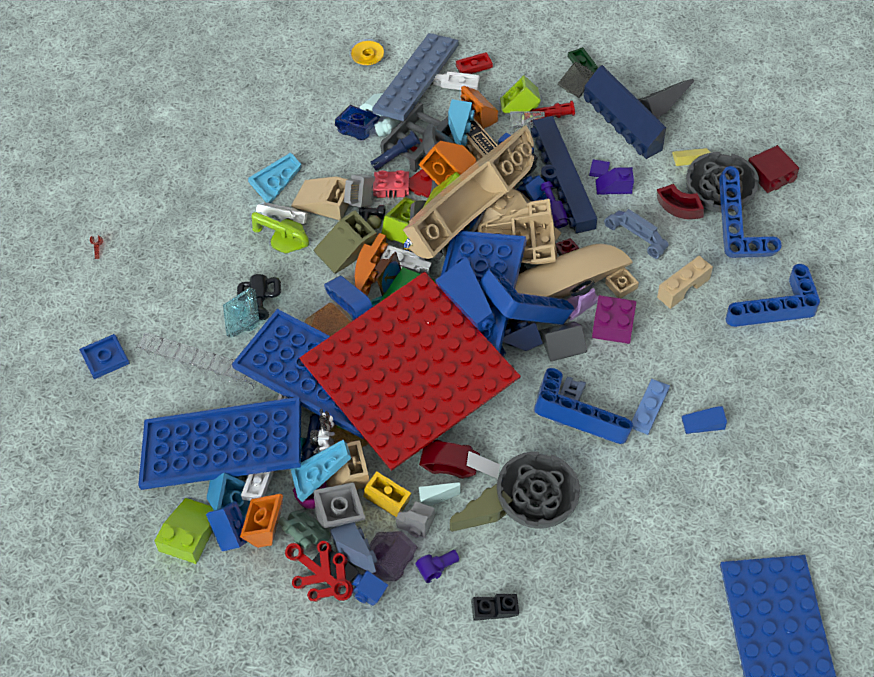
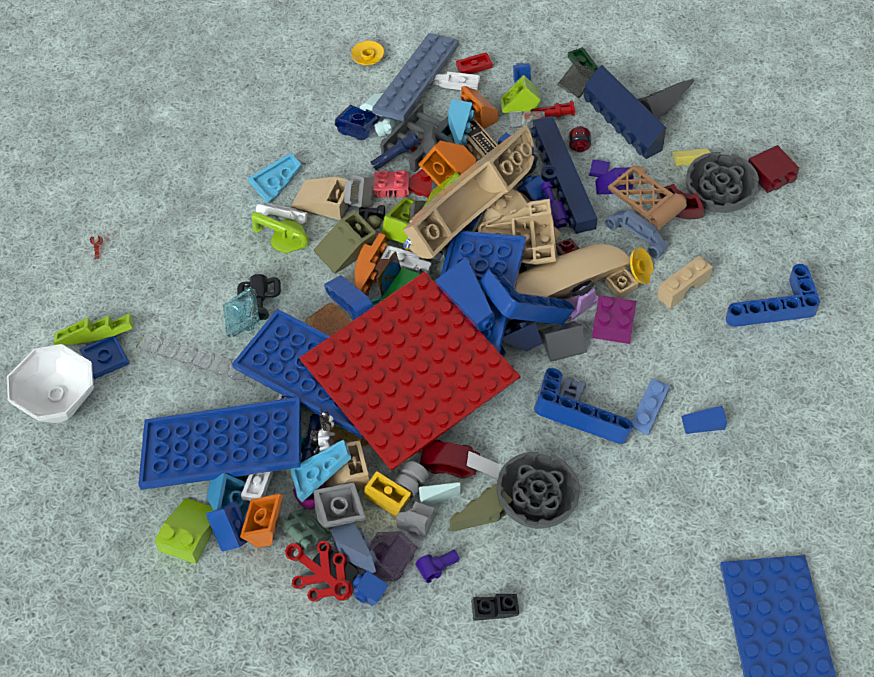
(50, 383): none -> white rock
(86, 331): none -> lime slope
(412, 477): none -> light grey wheel
(521, 69): none -> blue tile
(580, 139): none -> dark red head
(641, 265): none -> yellow dish
(664, 209): none -> medium nougat piece
(737, 222): blue beam -> none

